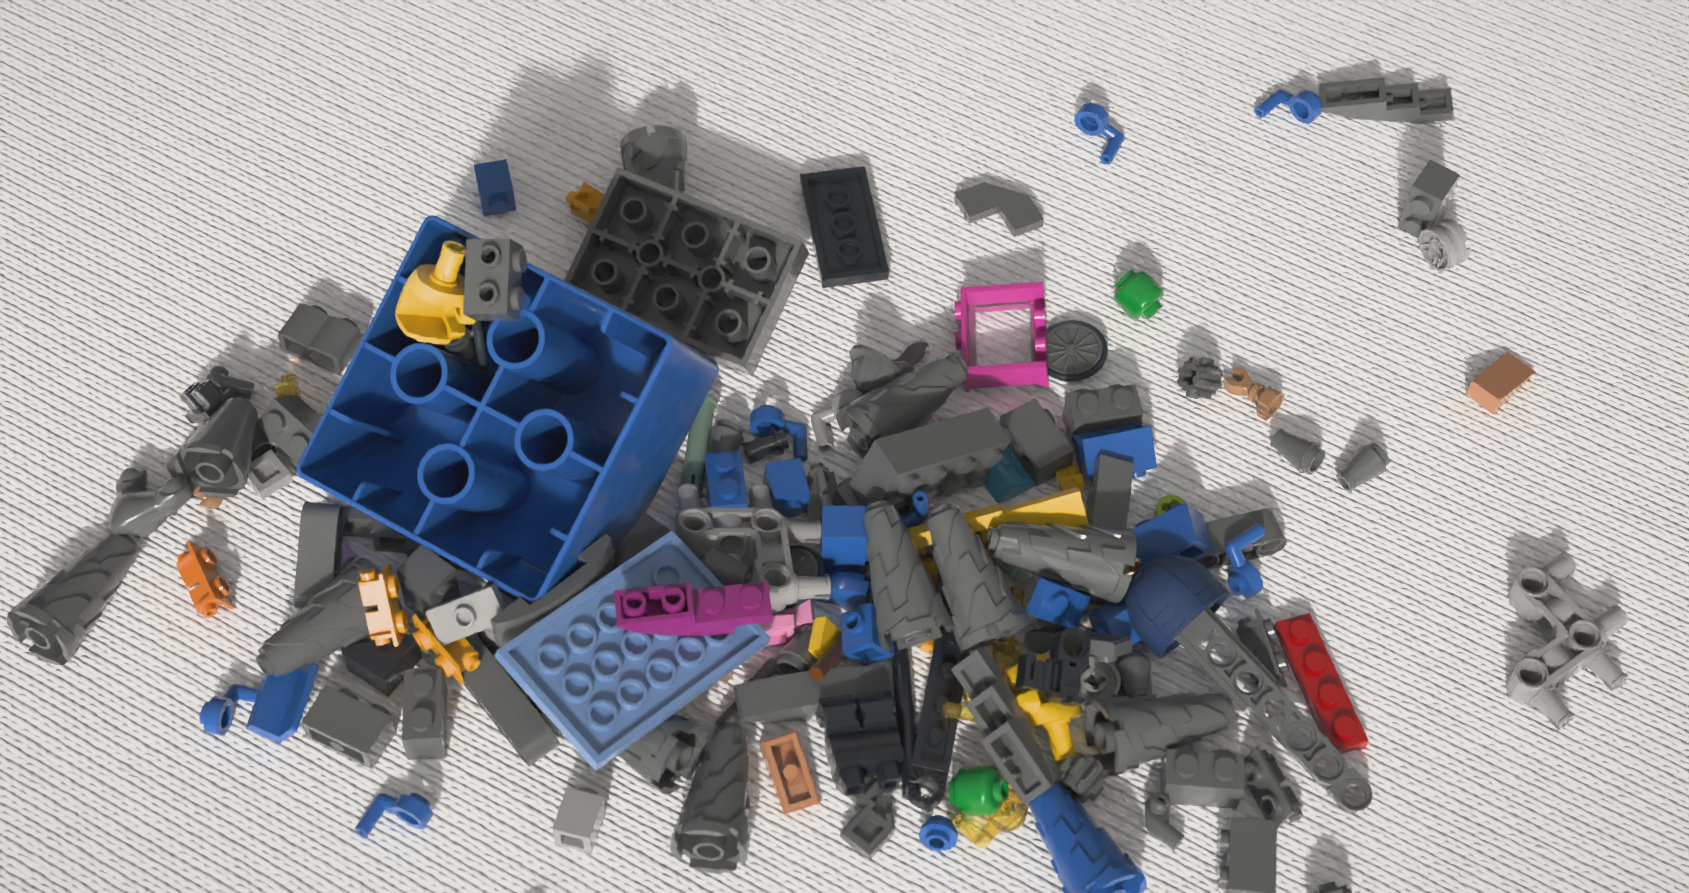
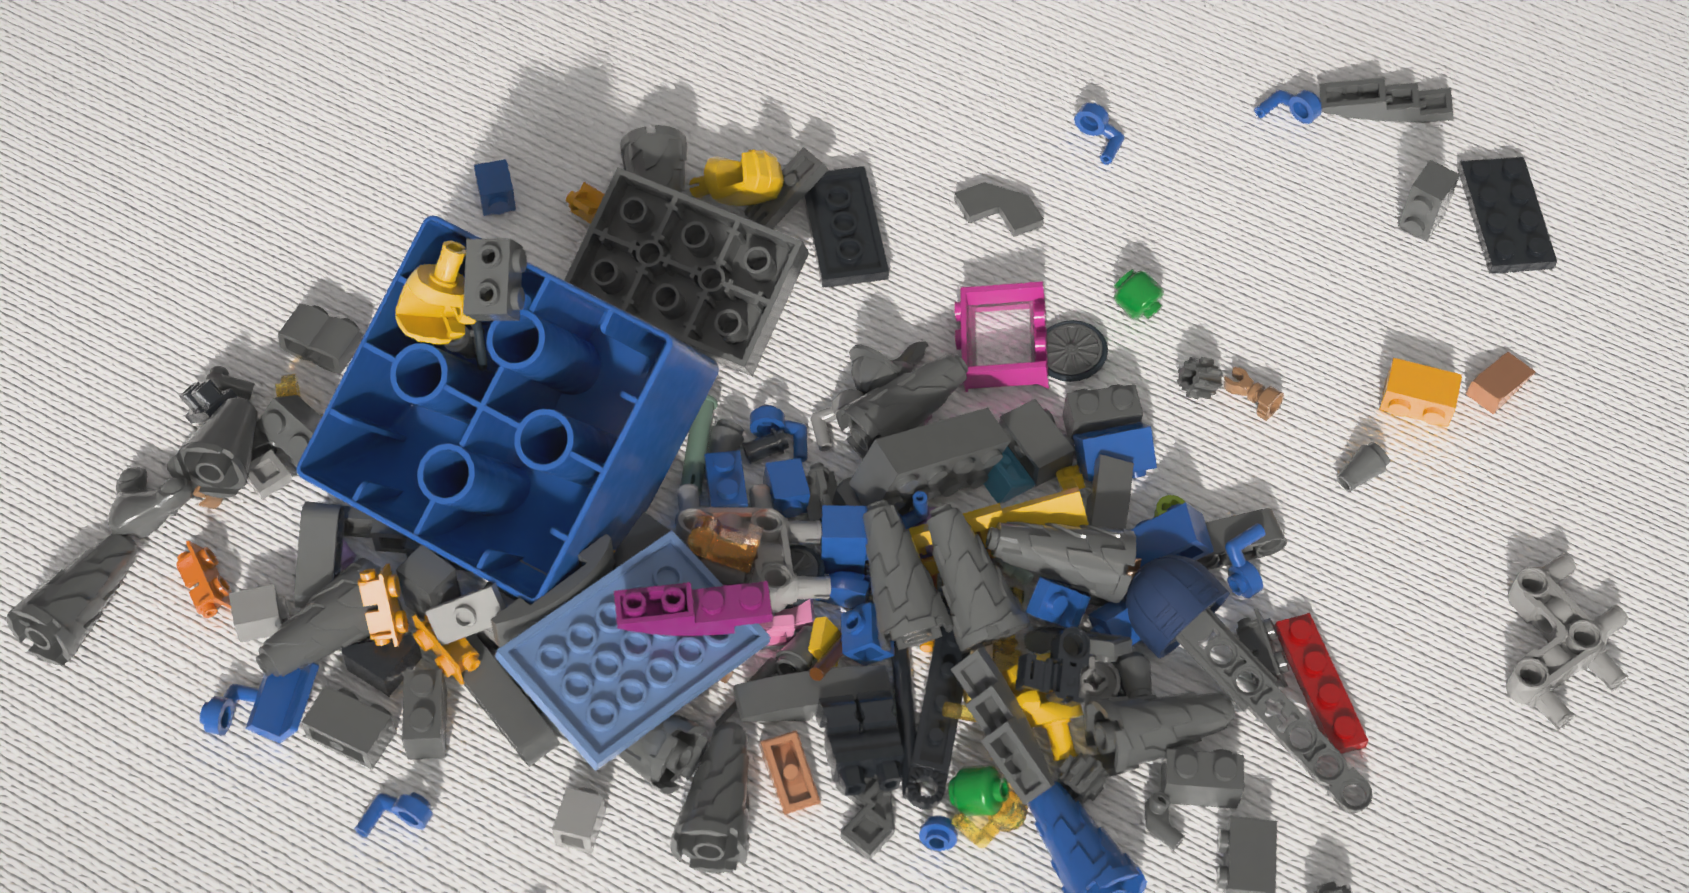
(257, 612): none -> light grey brick
(723, 543): none -> clear orange leg
(741, 182): none -> yellow piece
(798, 178): none -> dark grey hinge
(1263, 780): dark grey hinge -> none
(1298, 451): dark grey cone -> none
(1420, 392): none -> light orange brick
(1444, 245): light grey wheel -> none
(1506, 215): none -> black plate

